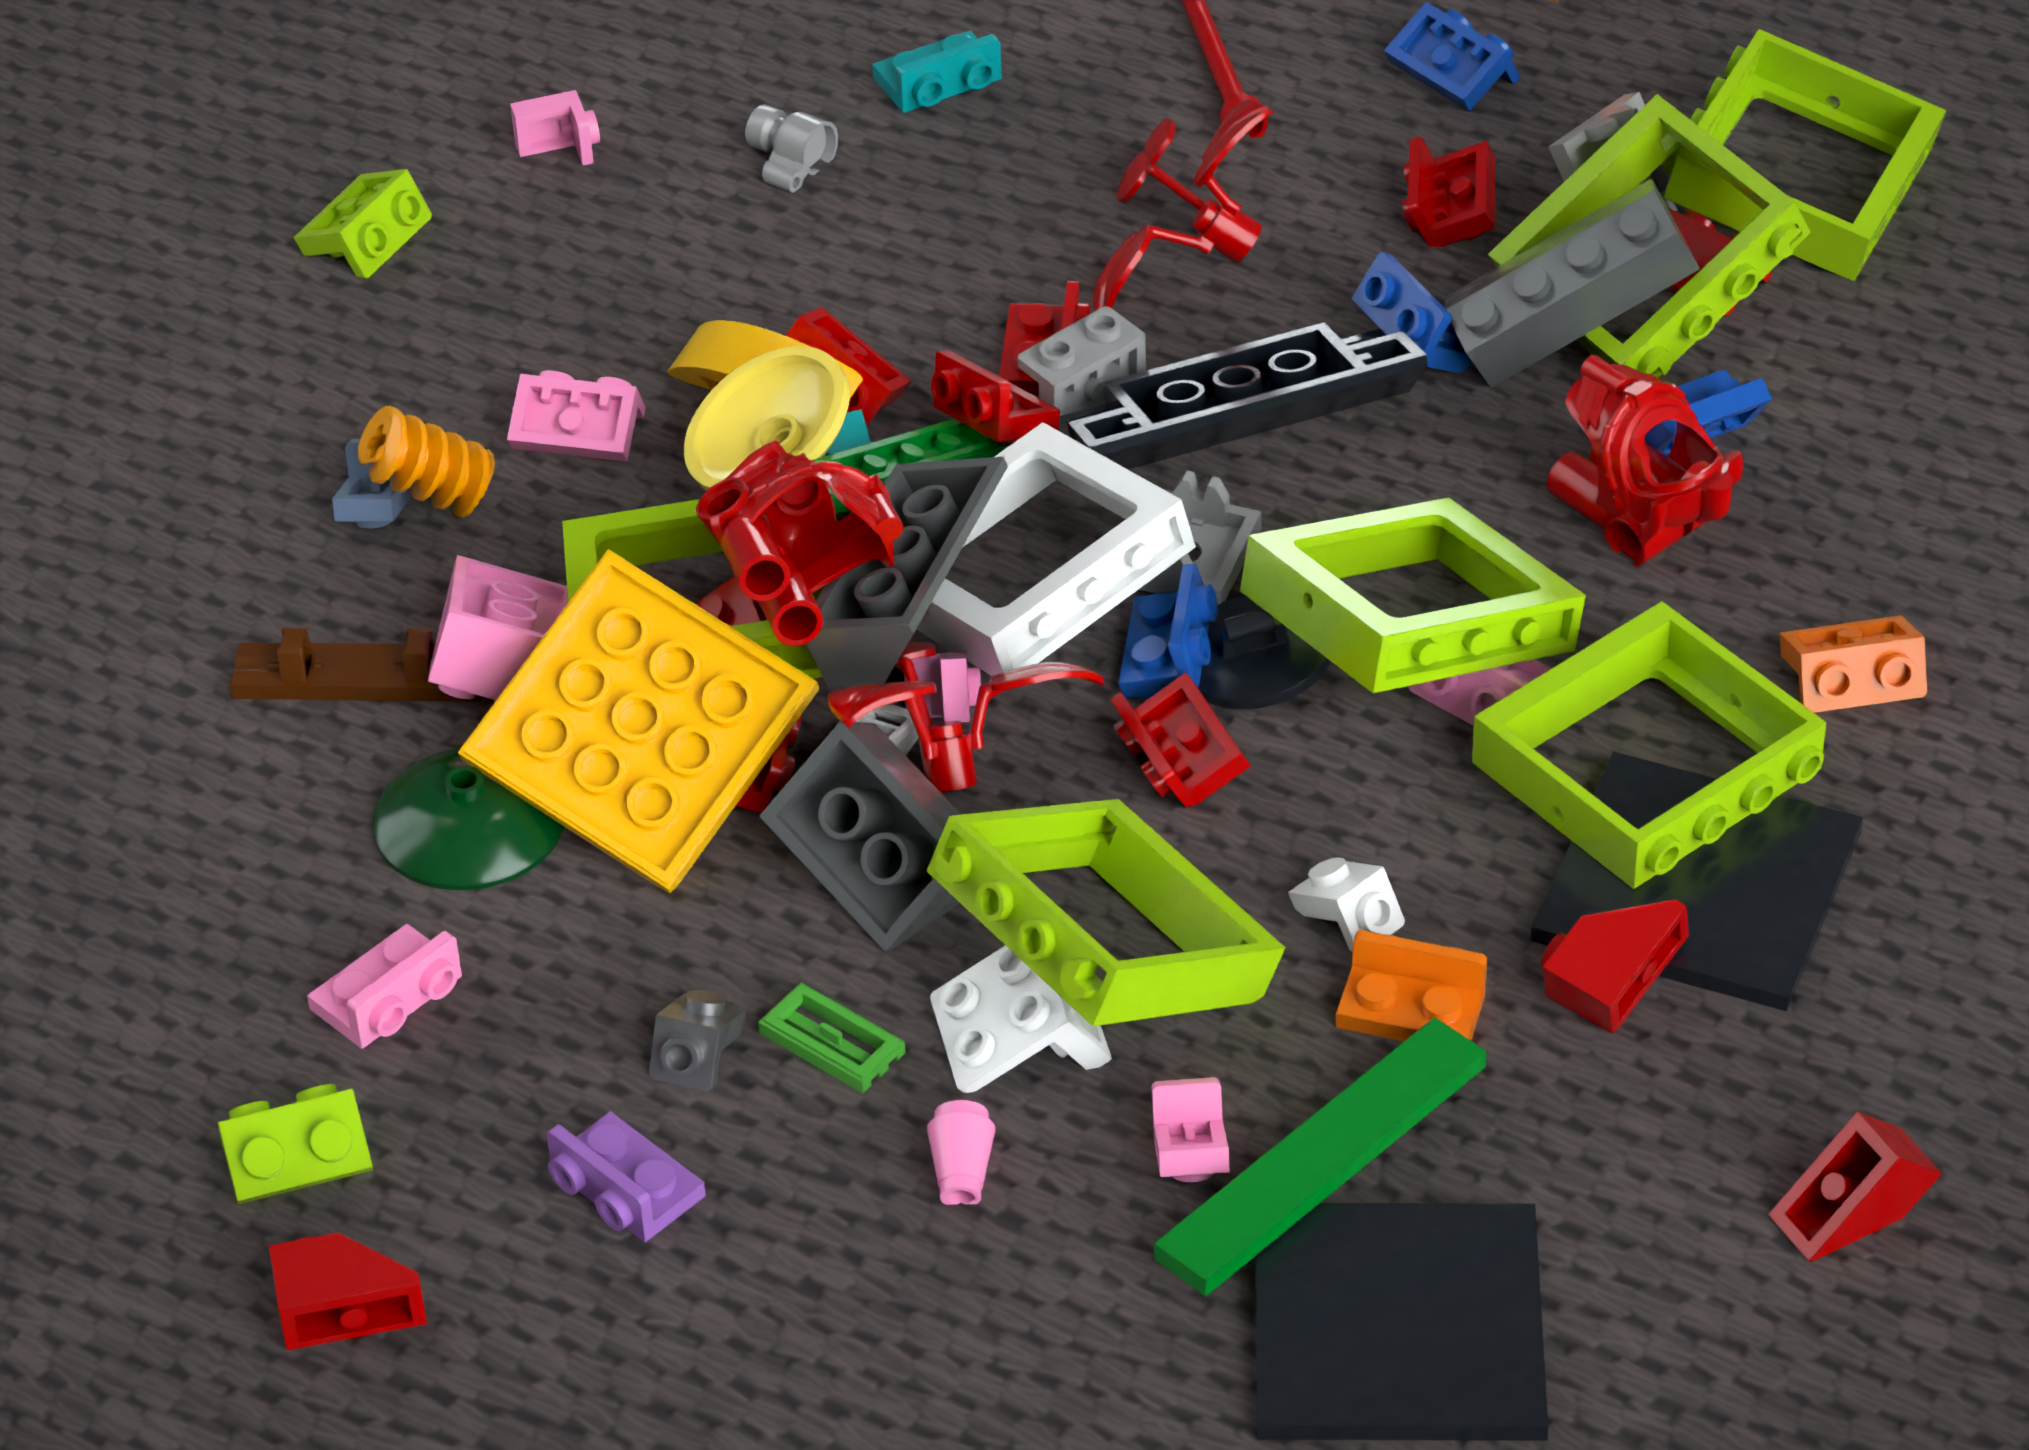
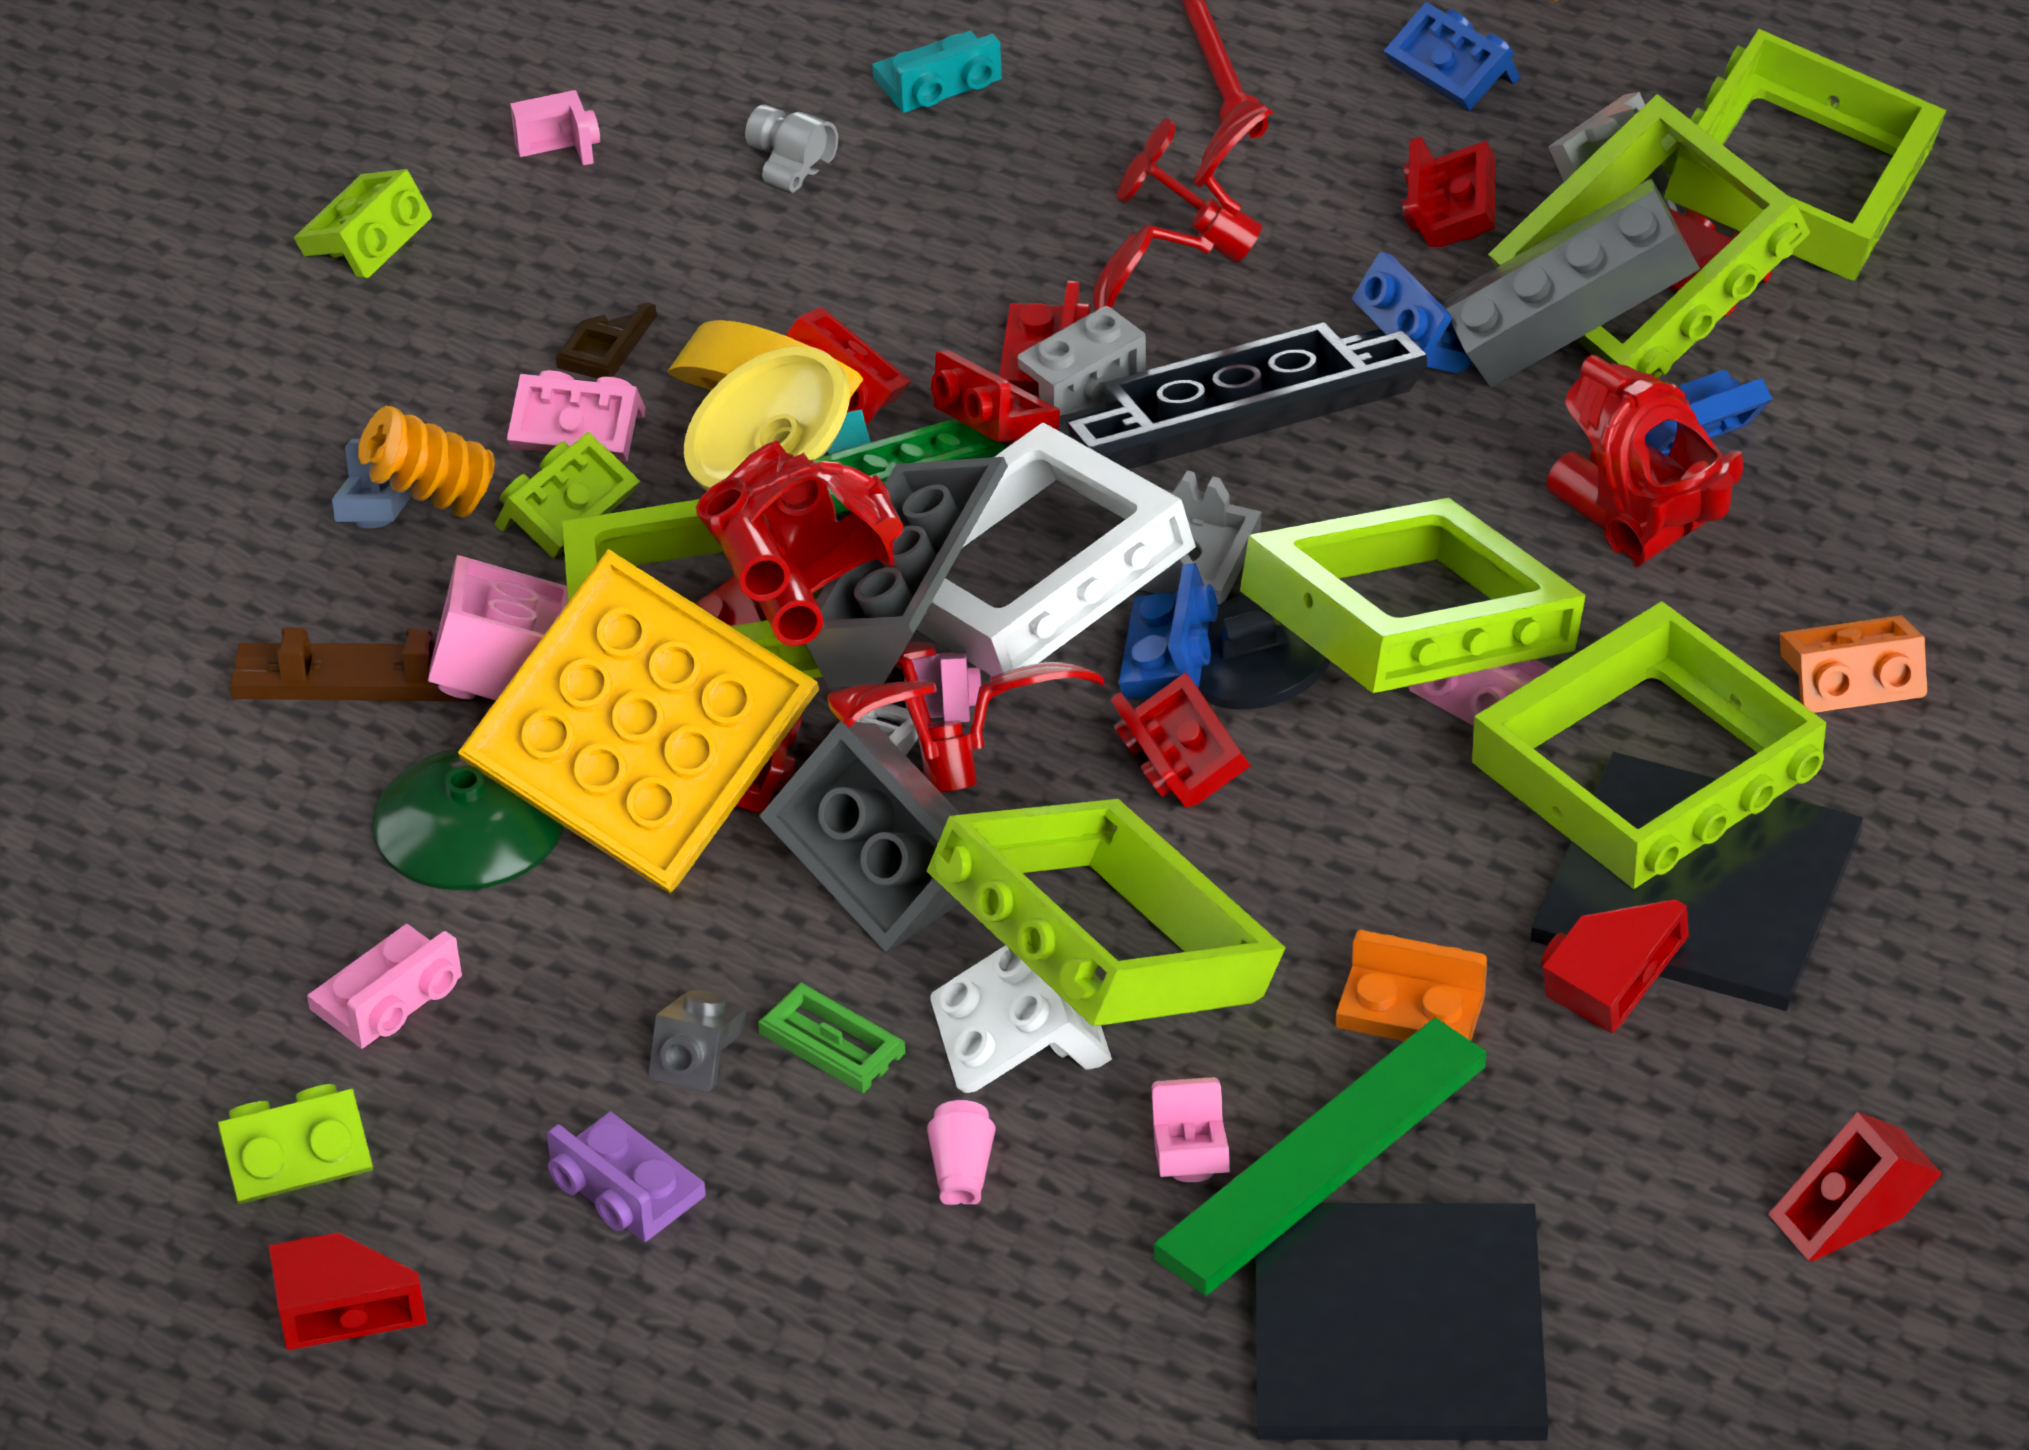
(572, 485): none -> lime bracket
(603, 345): none -> dark brown tile
(1352, 895): white bracket -> none

